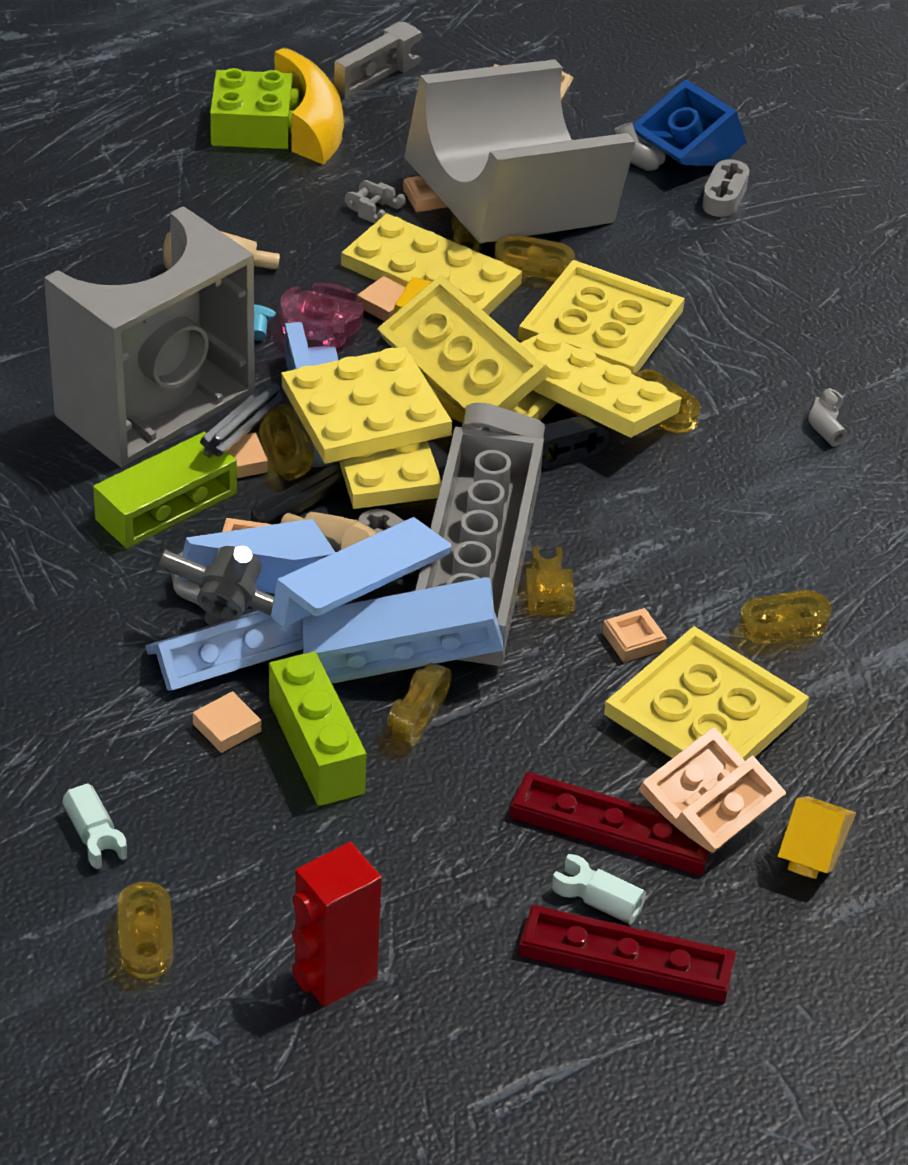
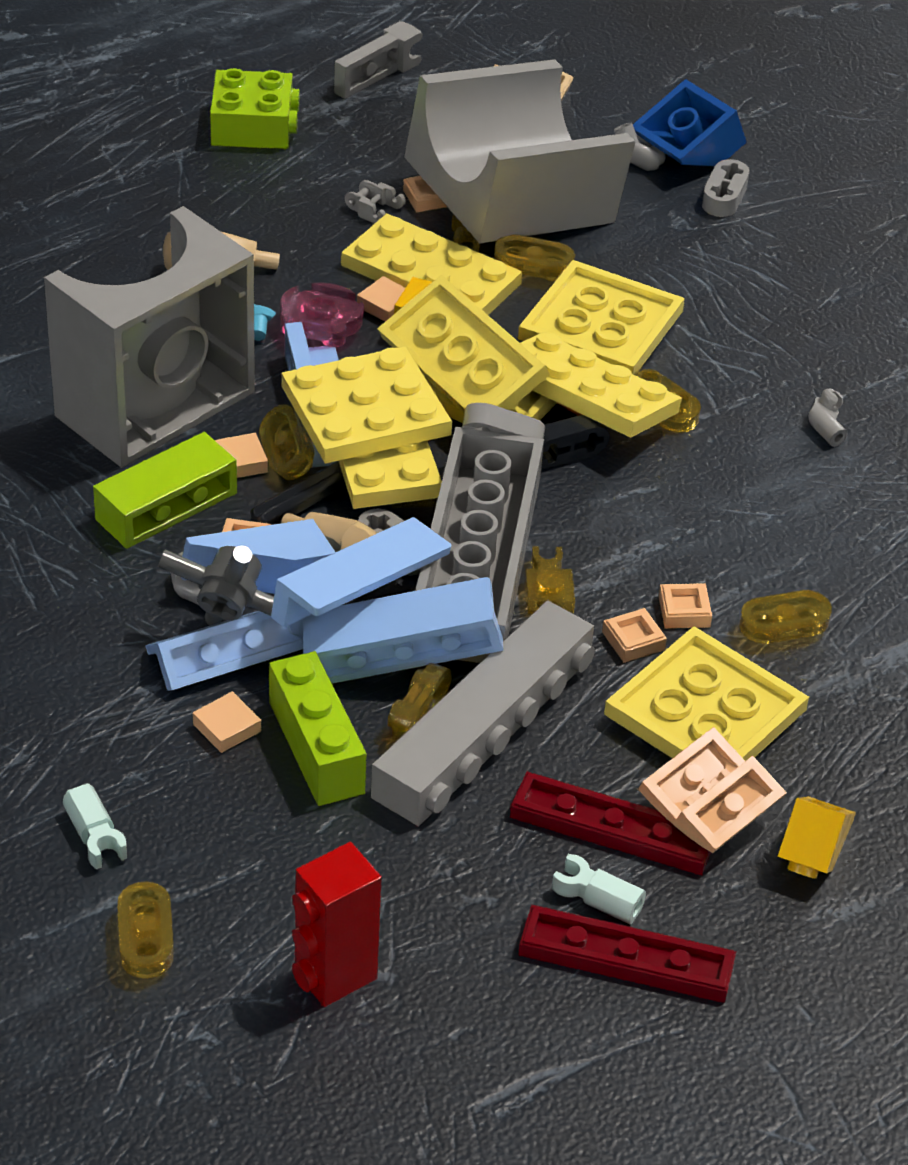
(241, 420): black axle -> none
(320, 116): yellow brick -> none
(482, 713): none -> light grey brick
(685, 605): none -> light nougat tile

